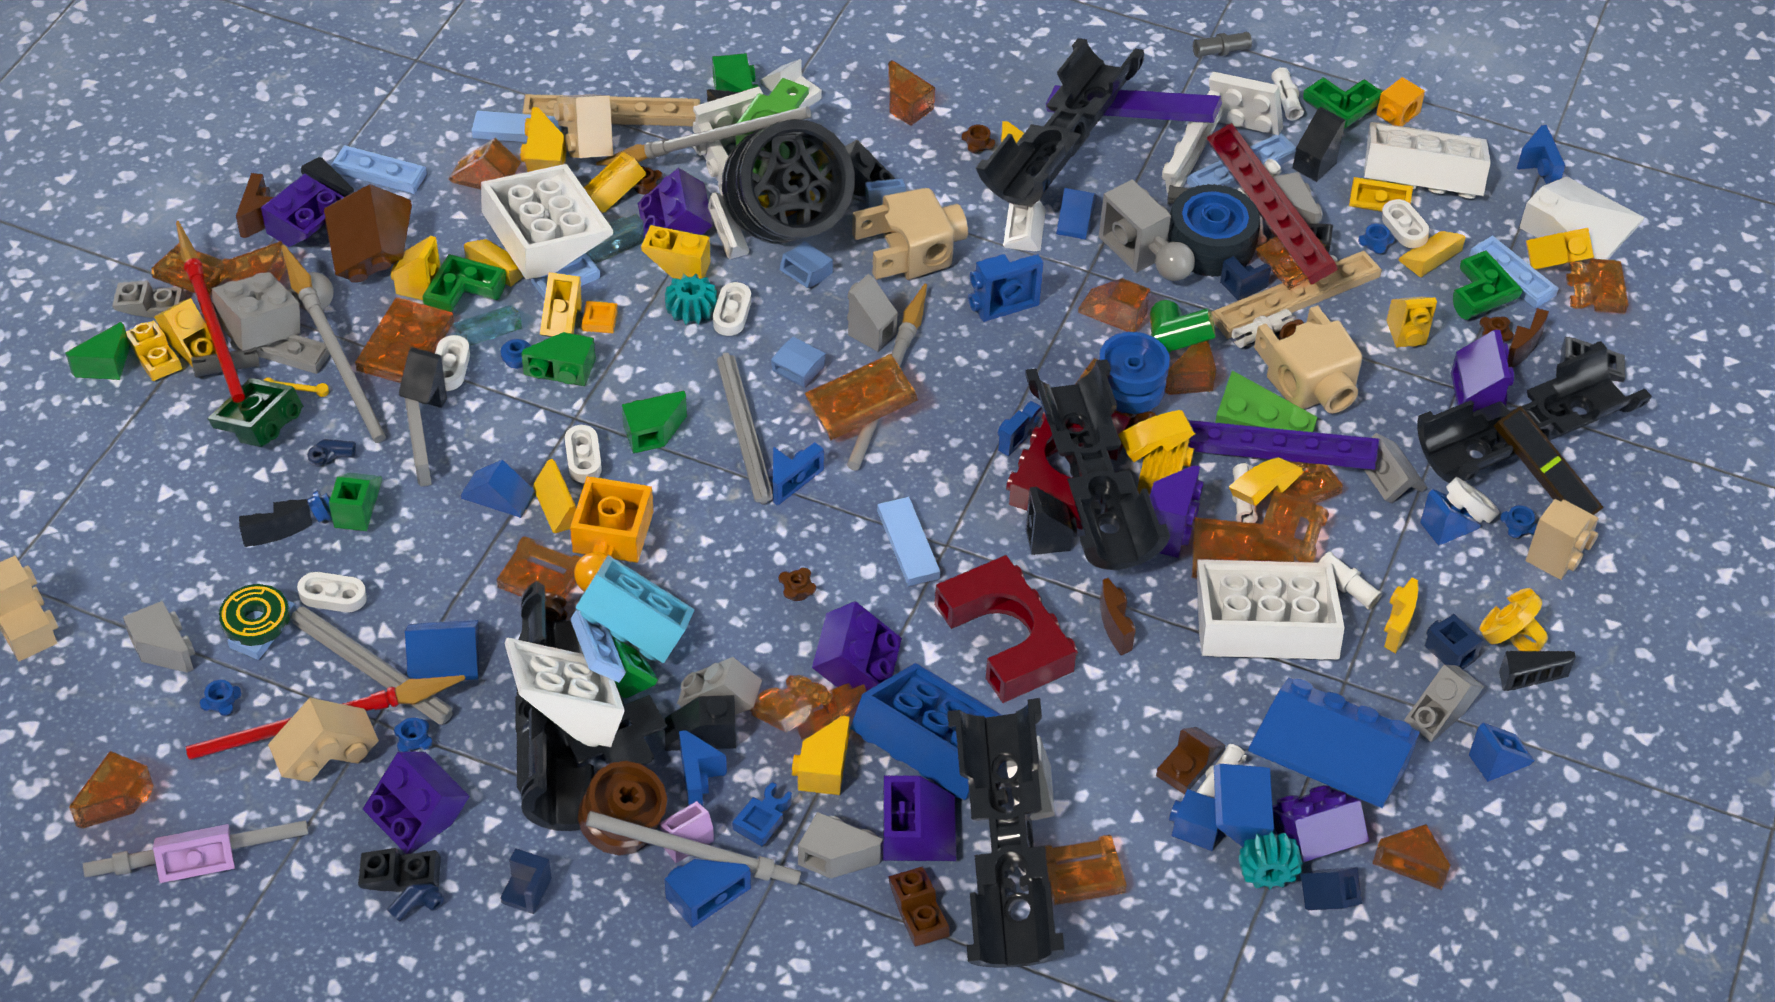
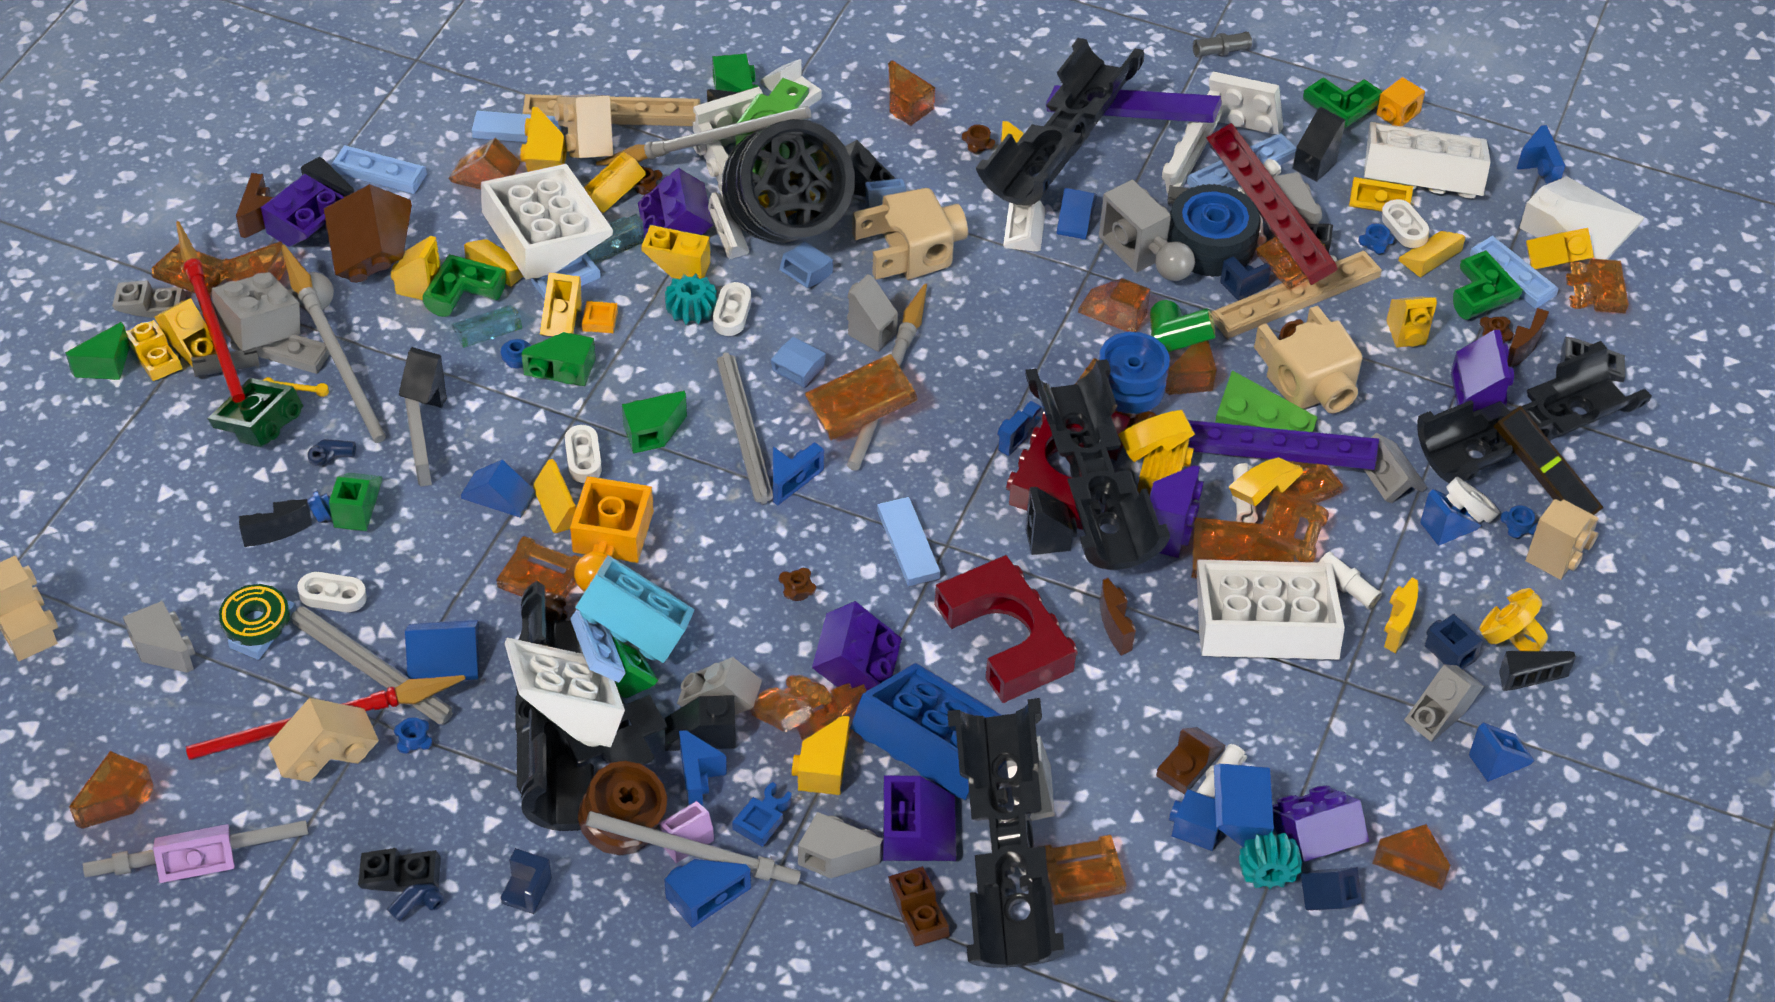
(220, 689): blue plate -> none
(402, 327): clear orange plate -> none
(415, 800): dark purple slope -> none
(454, 366): white plate -> none
(1005, 286): blue plate -> none
(1250, 330): white pin -> none
(1288, 94): white pin -> none
(1335, 741): blue slope -> none

